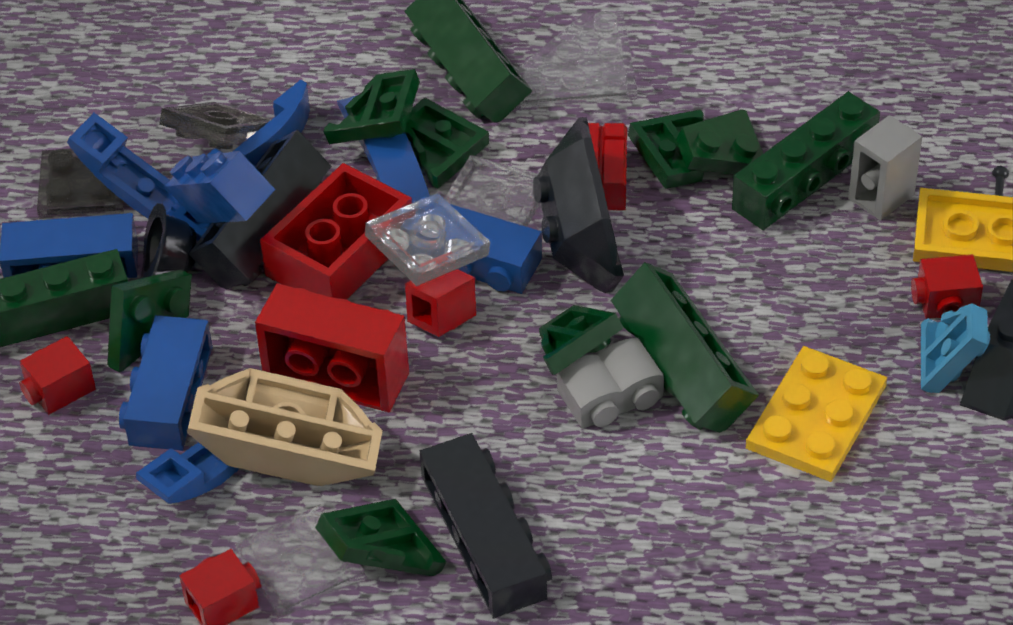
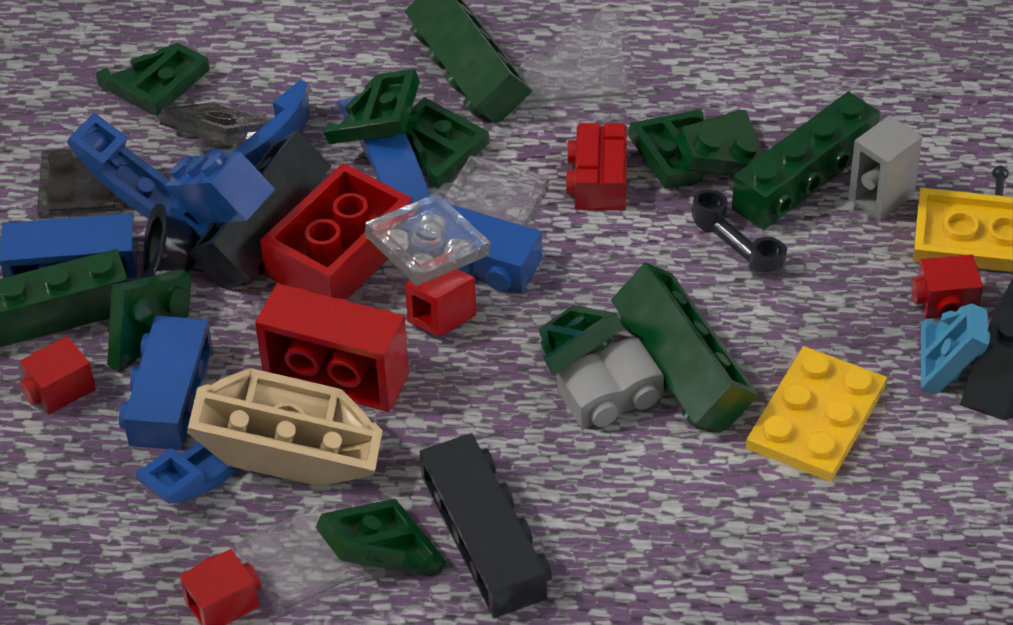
(156, 78): none -> dark green wing
(577, 212): black wedge -> none
(709, 215): none -> black bar

